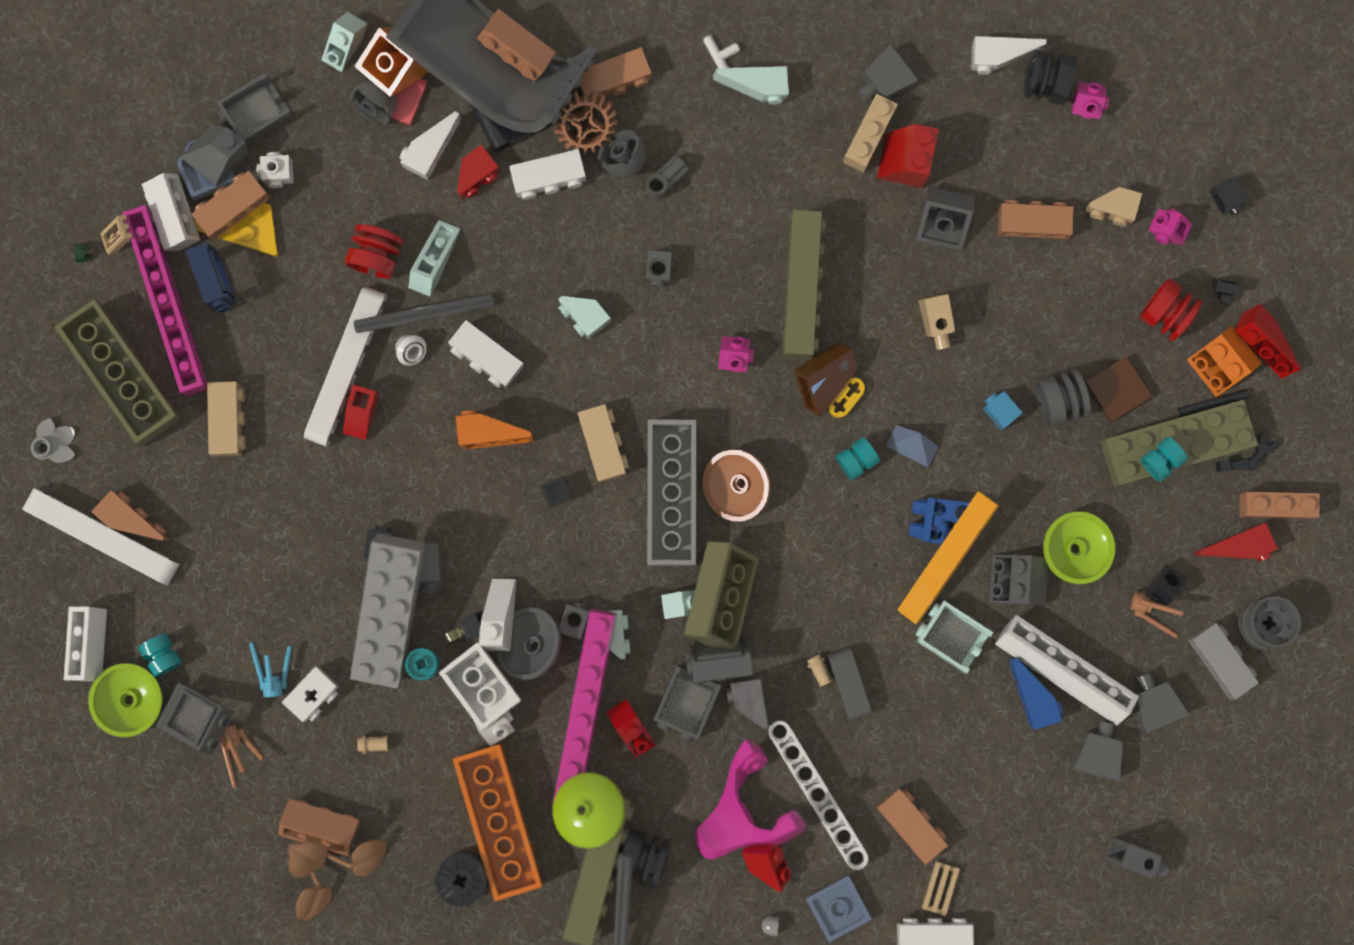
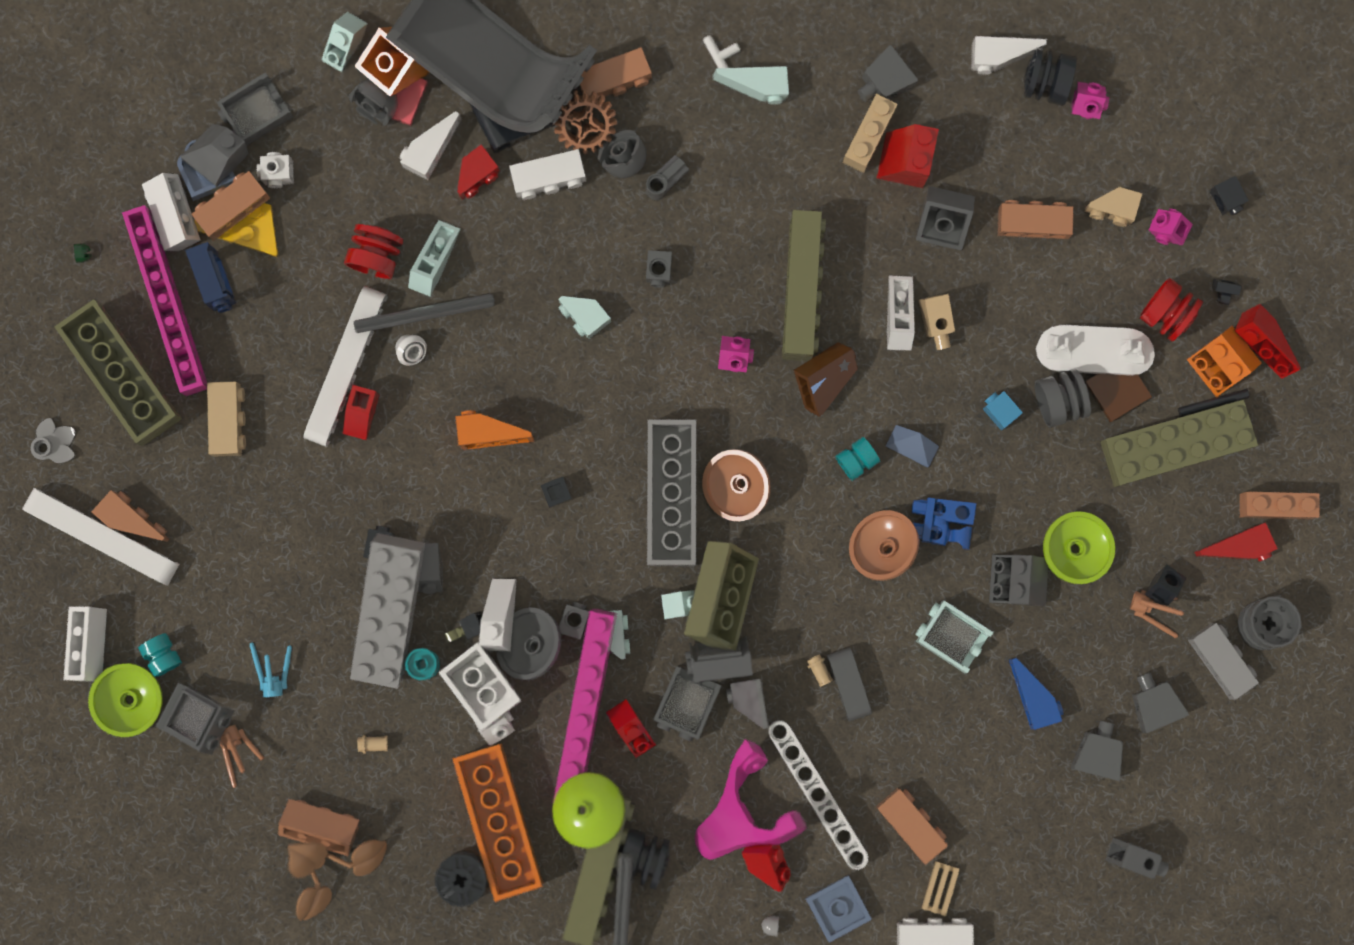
(118, 239): tan tile -> none
(298, 700): white brick -> none
(485, 355): white brick -> none
(516, 45): nougat brick -> none
(603, 443): tan brick -> none
(850, 401): yellow beam -> none
(875, 536): none -> nougat dish
(900, 313): none -> white slope
(948, 557): light orange tile -> none
(1066, 670): white brick -> none
(1095, 350): none -> white piece
(1167, 456): teal wheel -> none
(1253, 462): black piece -> none

